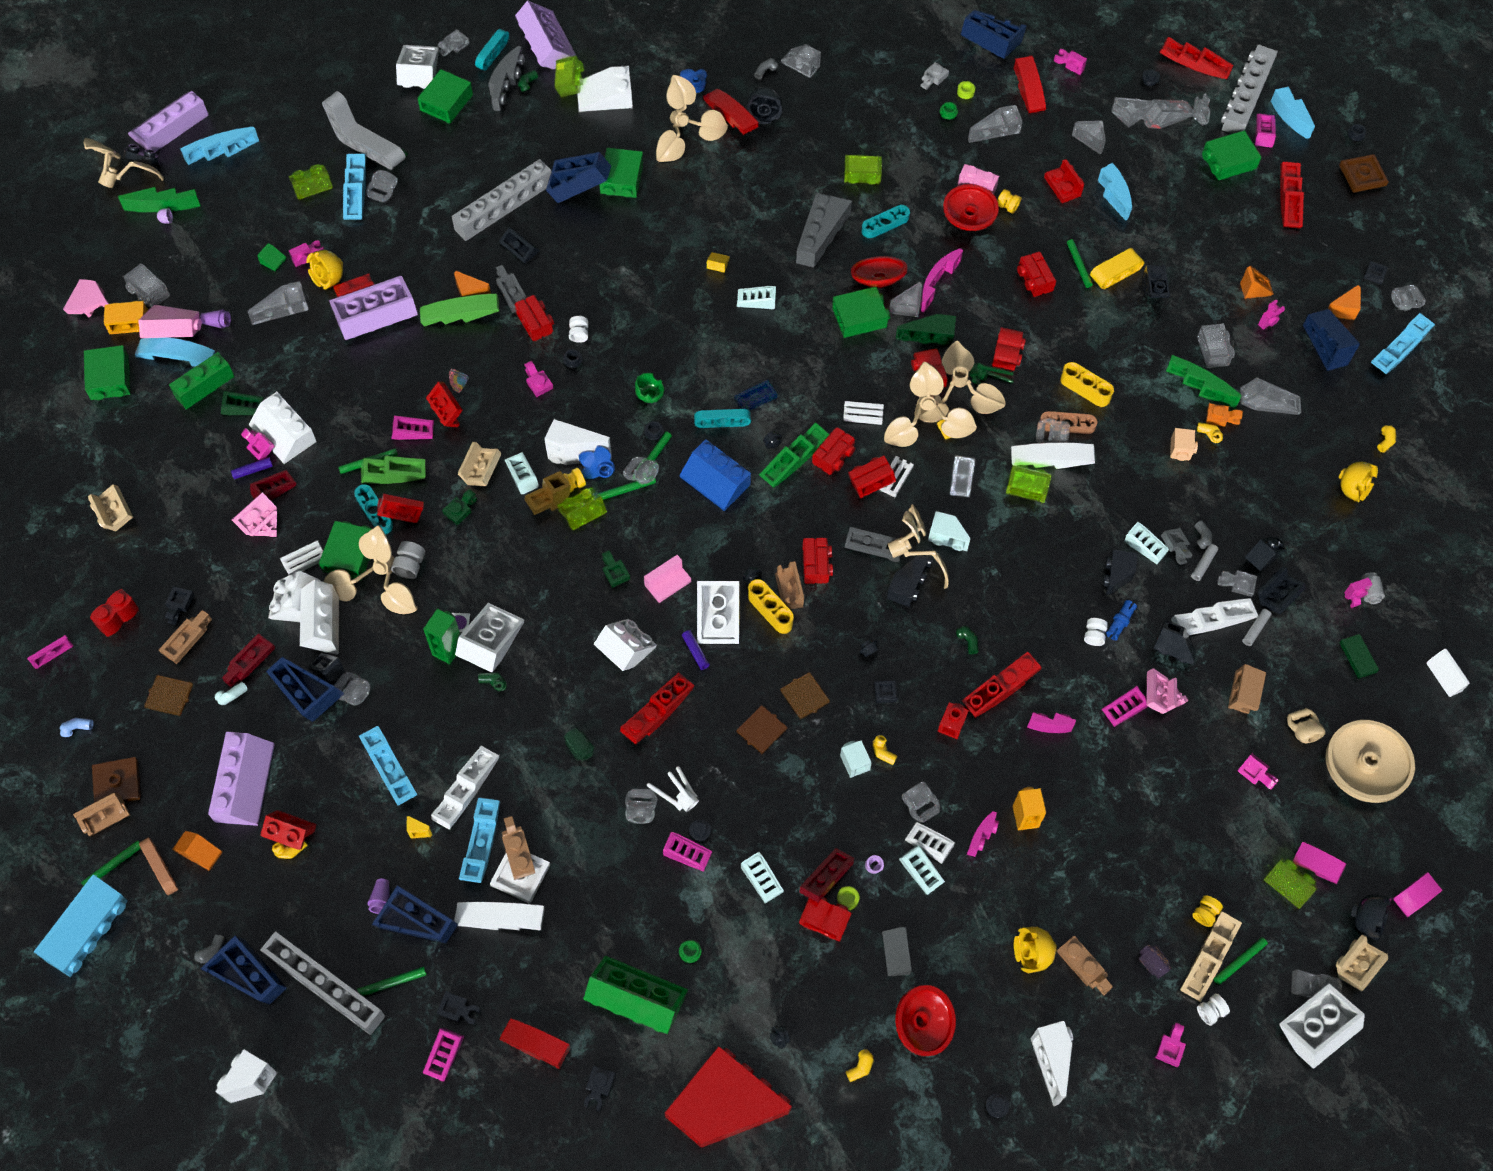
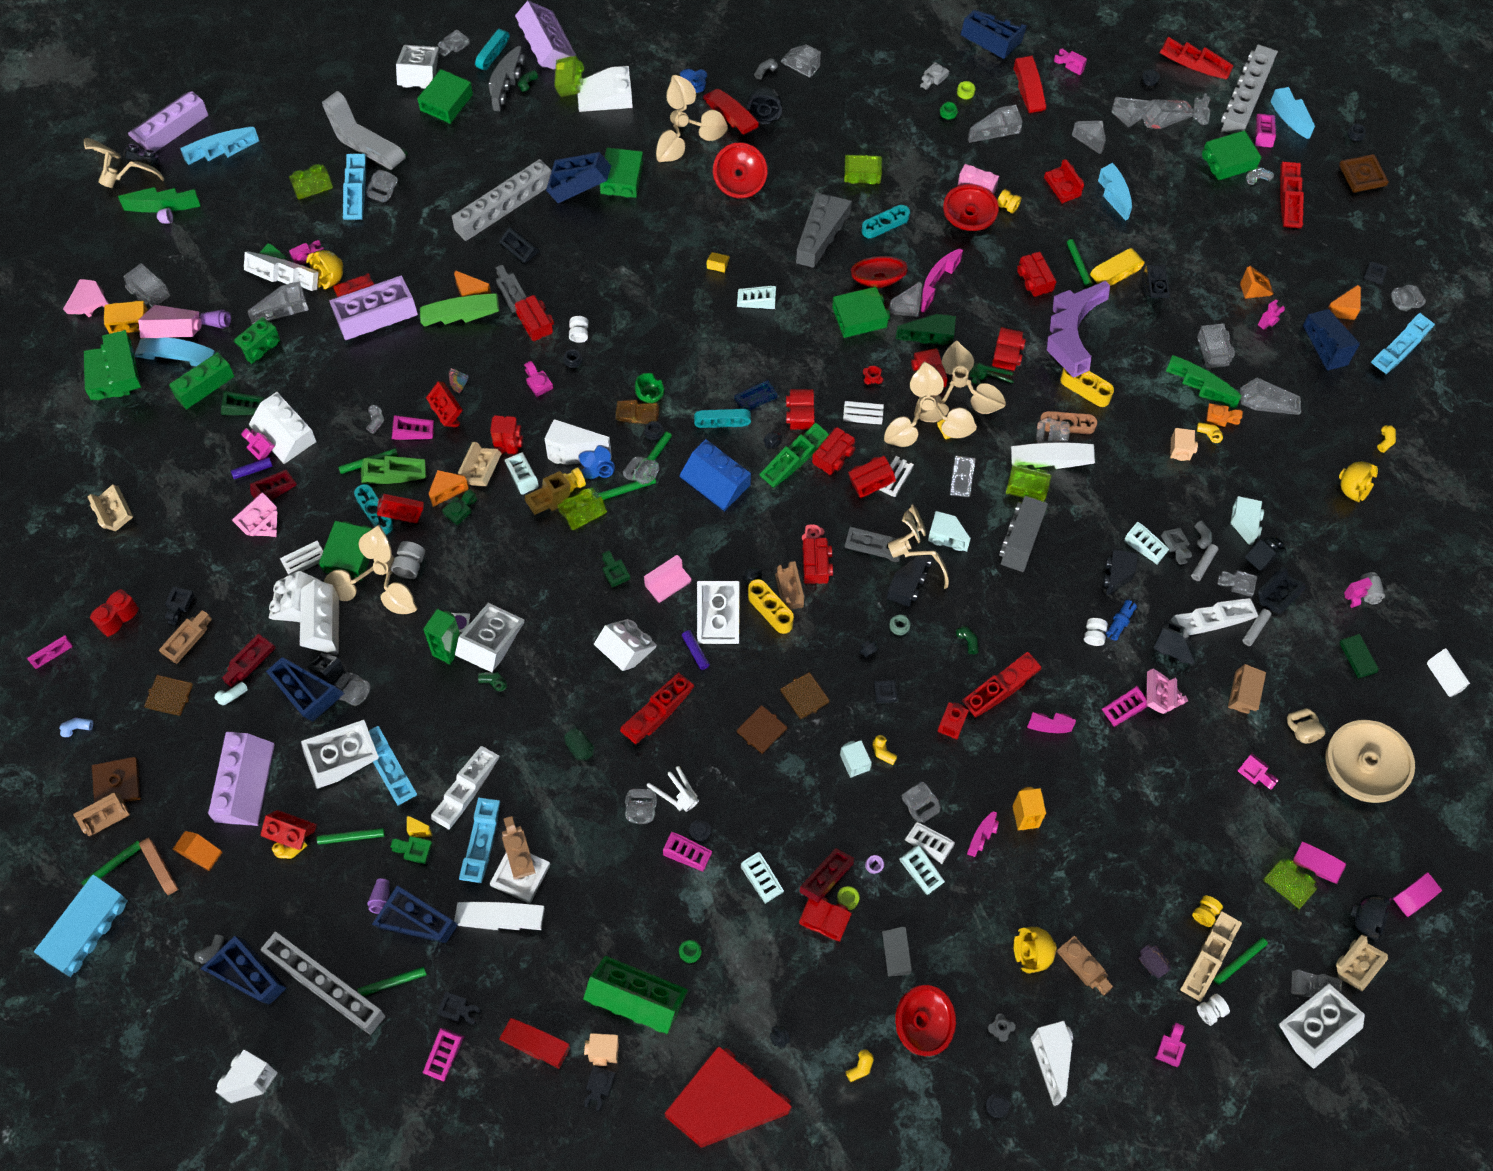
(120, 362): none -> green brick
(257, 339): none -> green bracket
(281, 270): none -> white slope
(339, 753): none -> white slope
(349, 836): none -> green bar
(377, 418): none -> clear arm
(415, 849): none -> green plate
(446, 486): none -> orange slope
(506, 434): none -> red brick
(602, 1049): none -> light nougat brick
(633, 412): none -> clear orange slope
(747, 160): none -> red dish
(801, 408): none -> red brick
(813, 529): none -> coral plate
(872, 370): none -> red plate
(899, 619): none -> sand green plate
(995, 1027): none -> dark grey plate
(1022, 533): none -> dark grey brick
(1065, 340): none -> medium lavender arch
(1246, 518): none -> light aqua slope
(1257, 173): none -> clear arm

